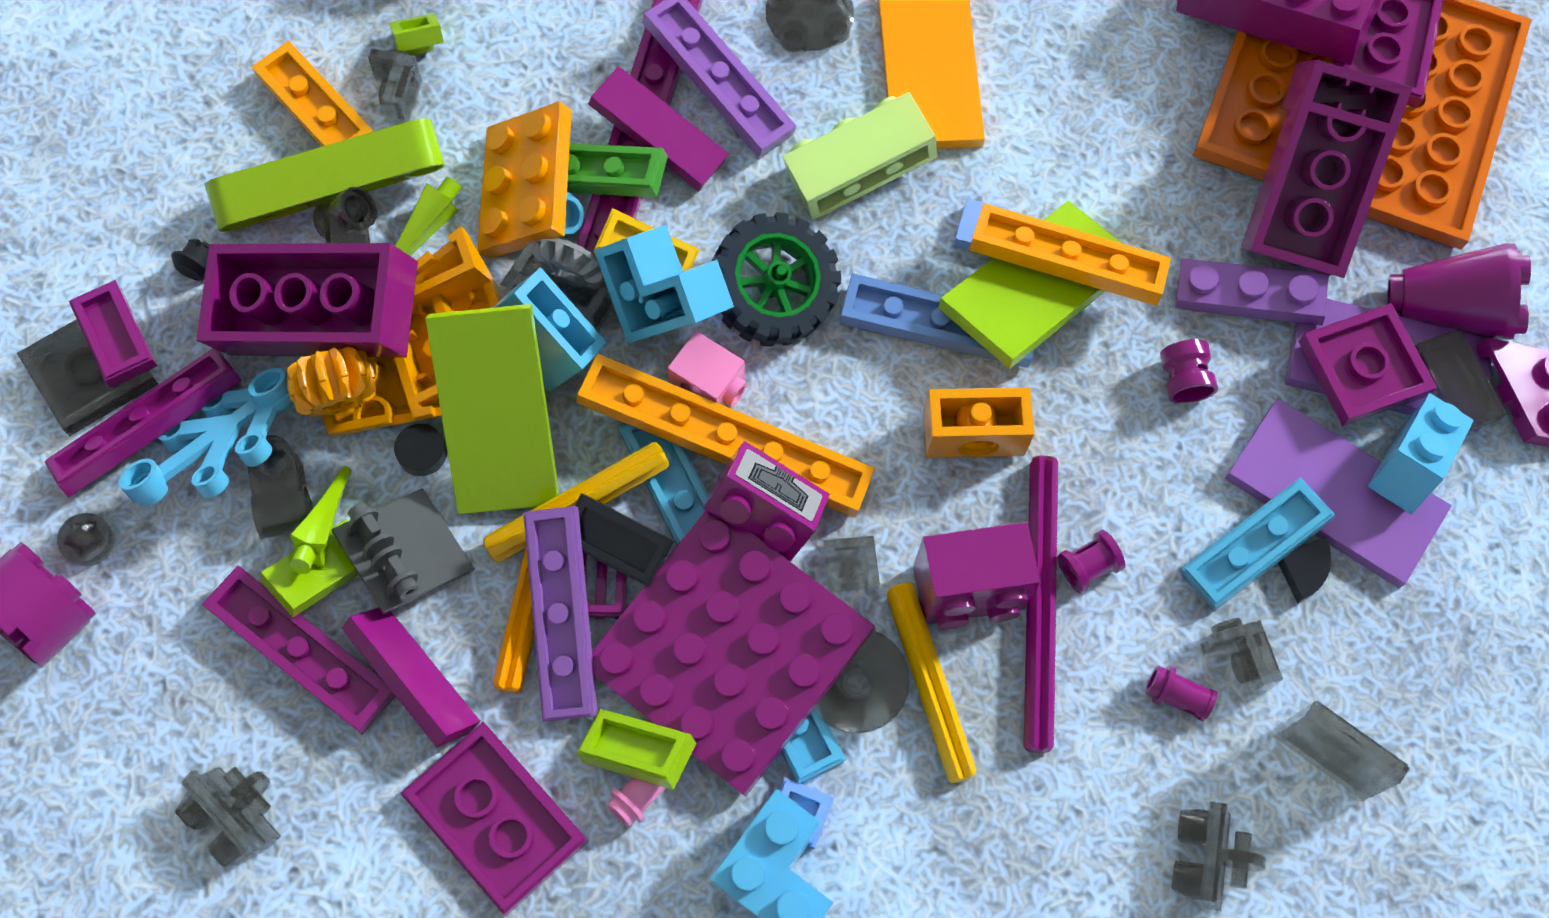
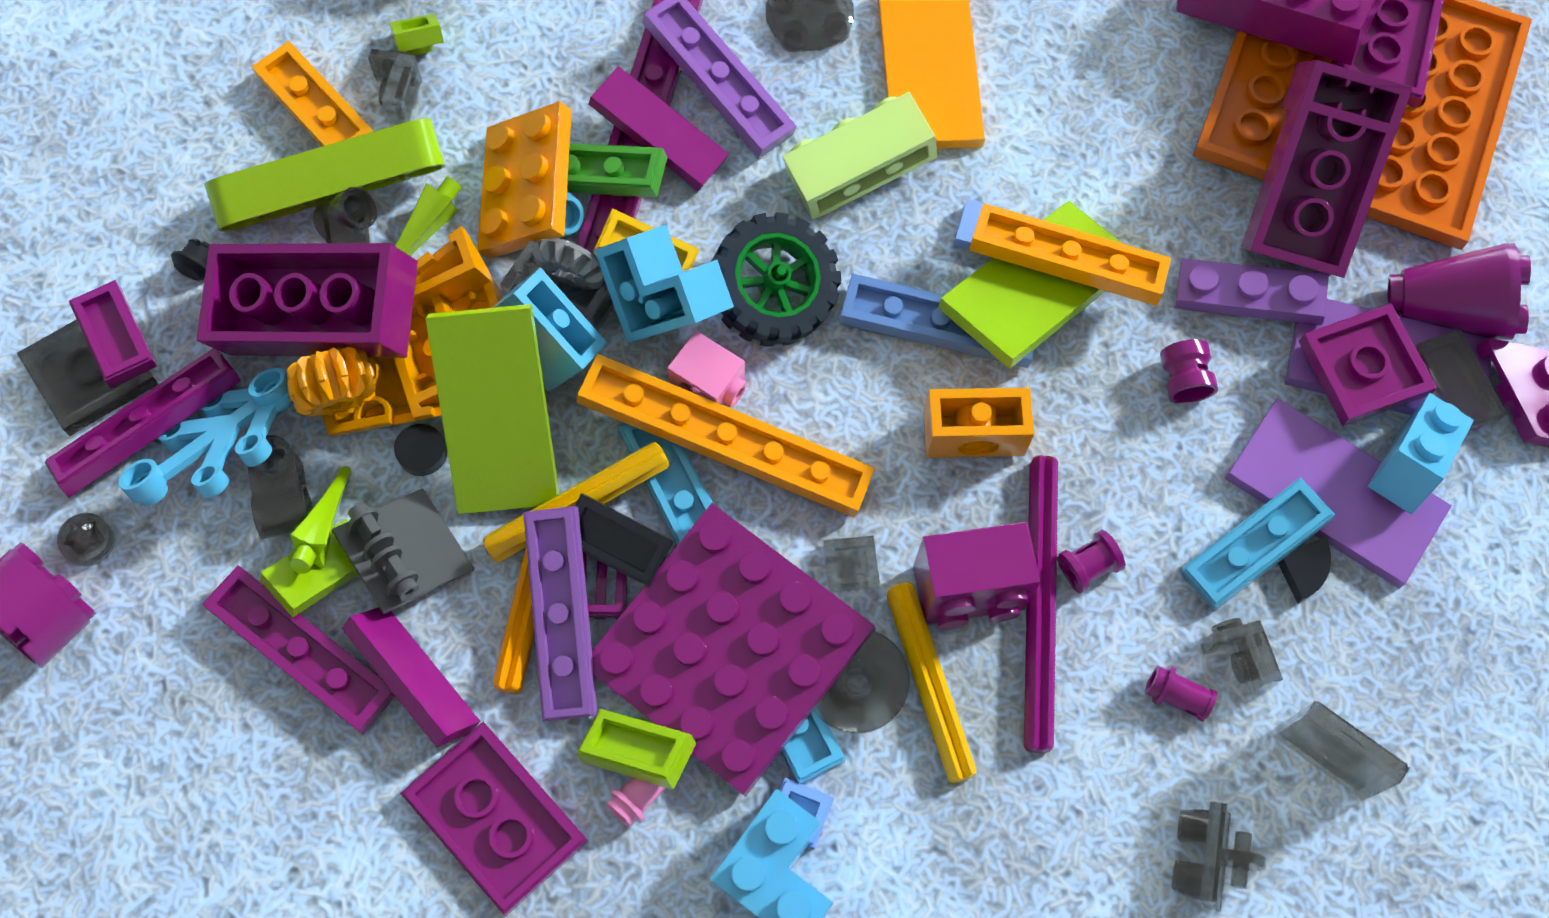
(234, 806): clear smoke hips -> none
(768, 500): magenta brick -> none

